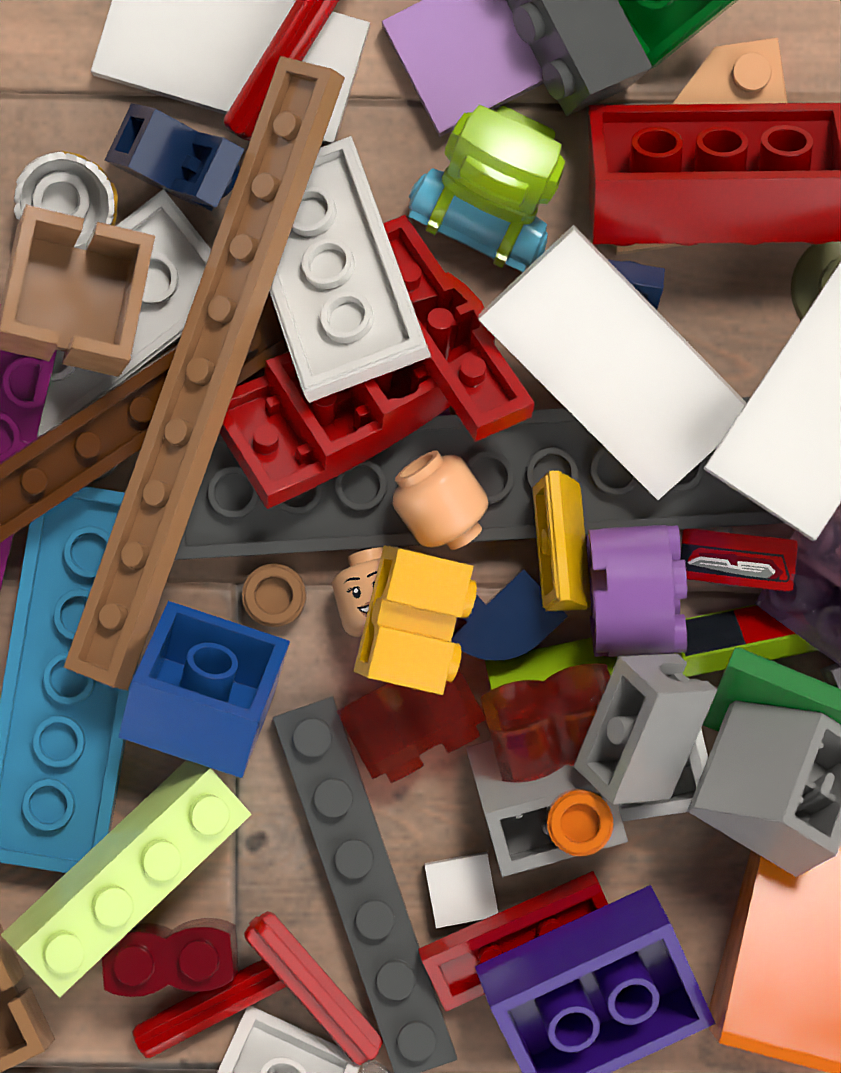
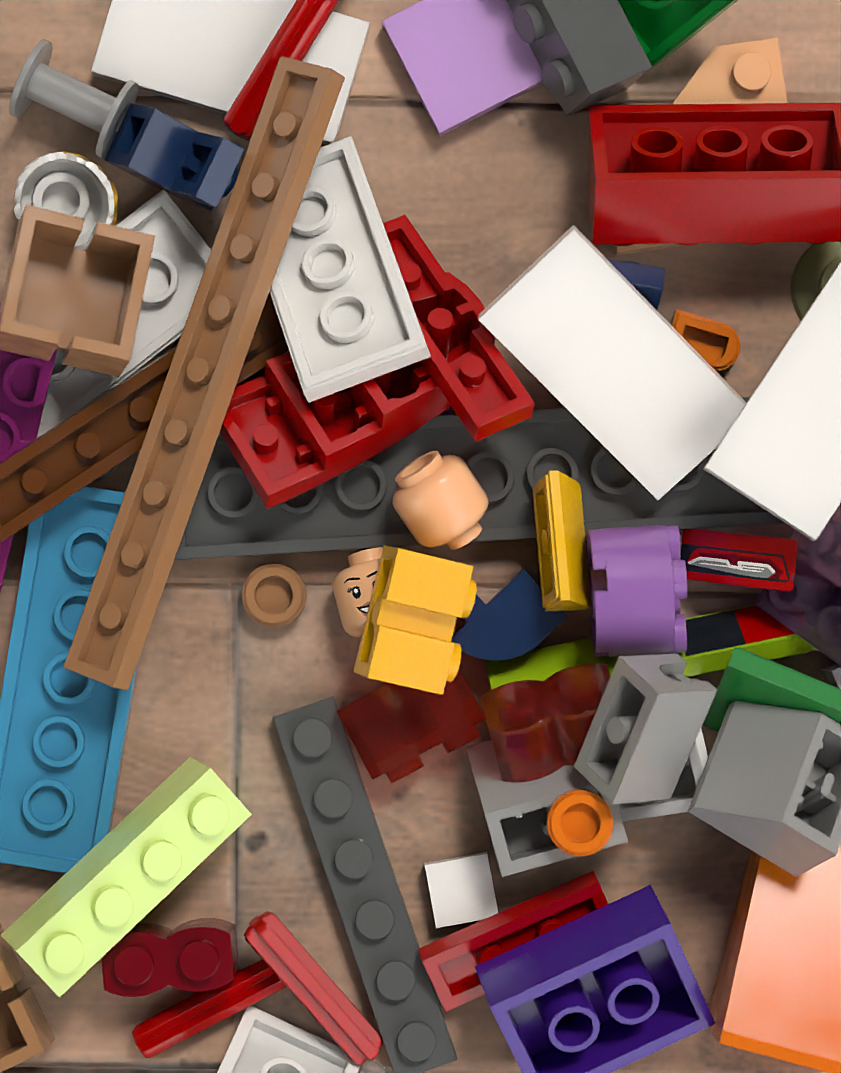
(70, 97): none -> light grey piece
(203, 689): blue brick -> none
(492, 186): lime piece -> none
(710, 338): none -> orange tile

